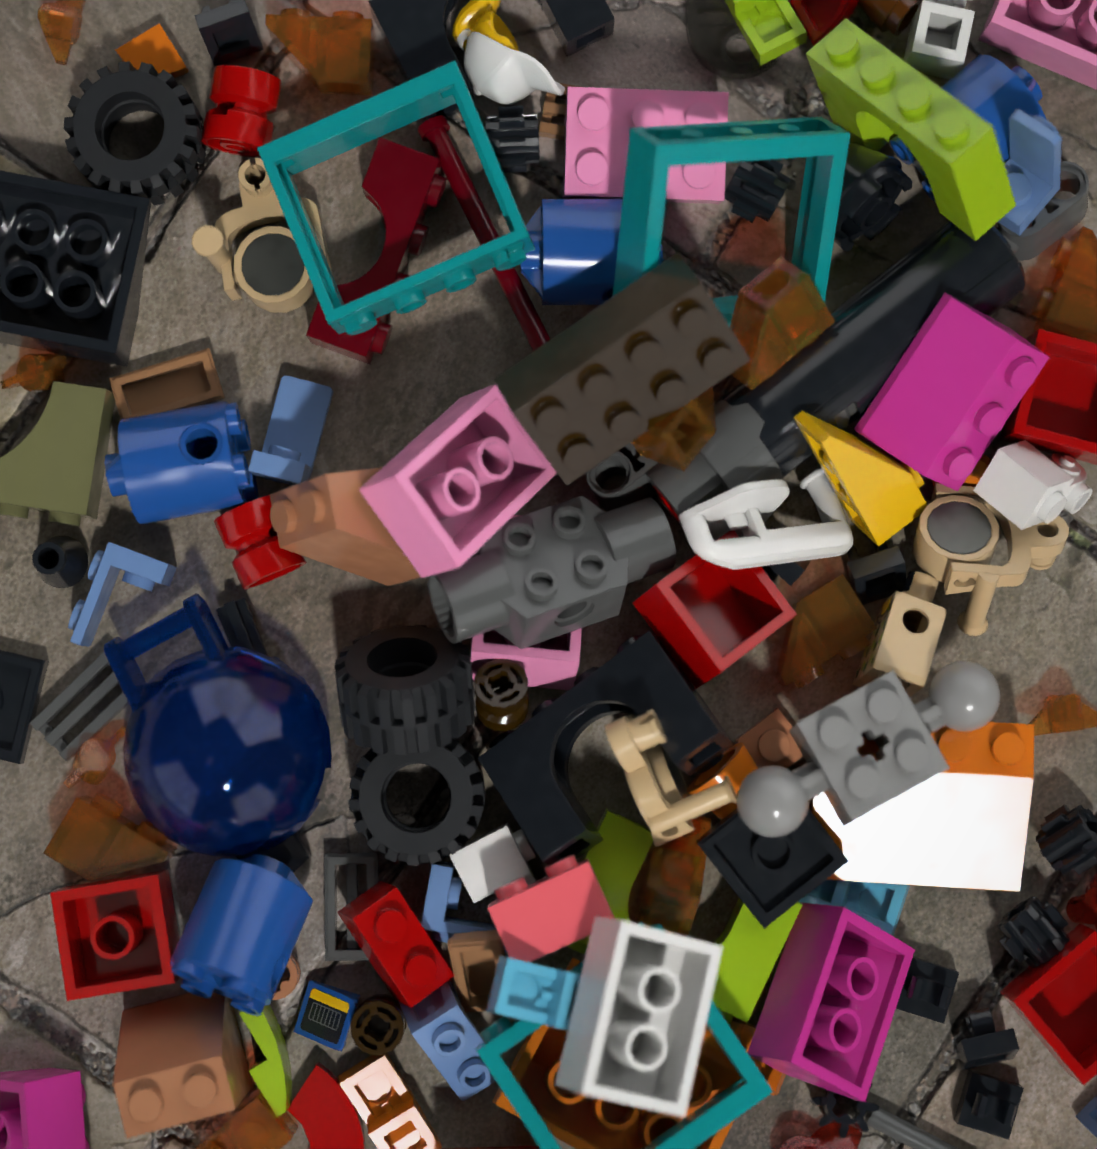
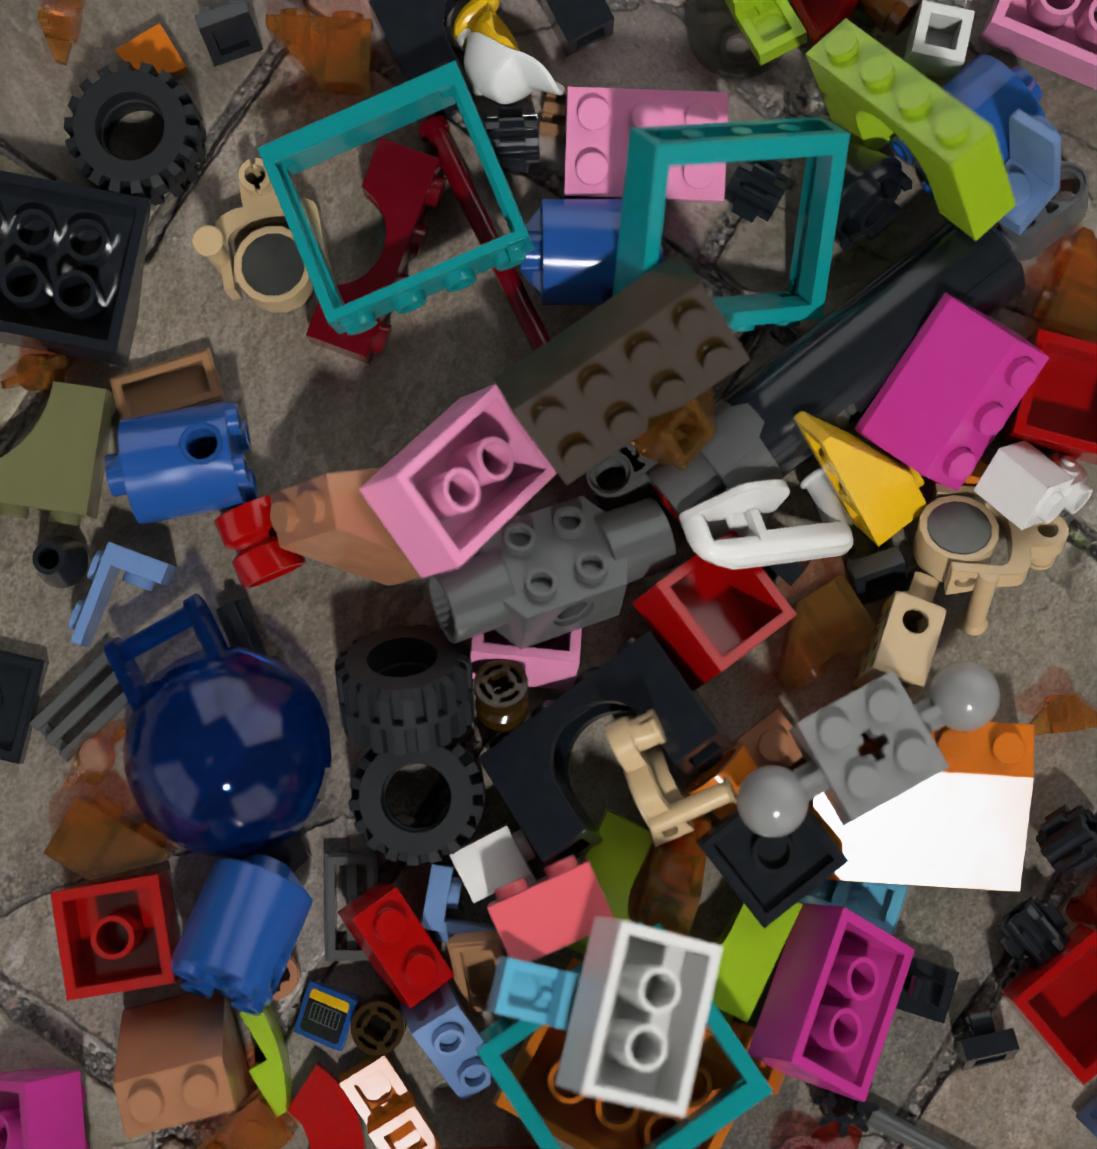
(241, 110): red wheel -> none
(293, 432): medium blue bracket -> none
(776, 319): clear orange slope -> none
(988, 1104): black tile -> none

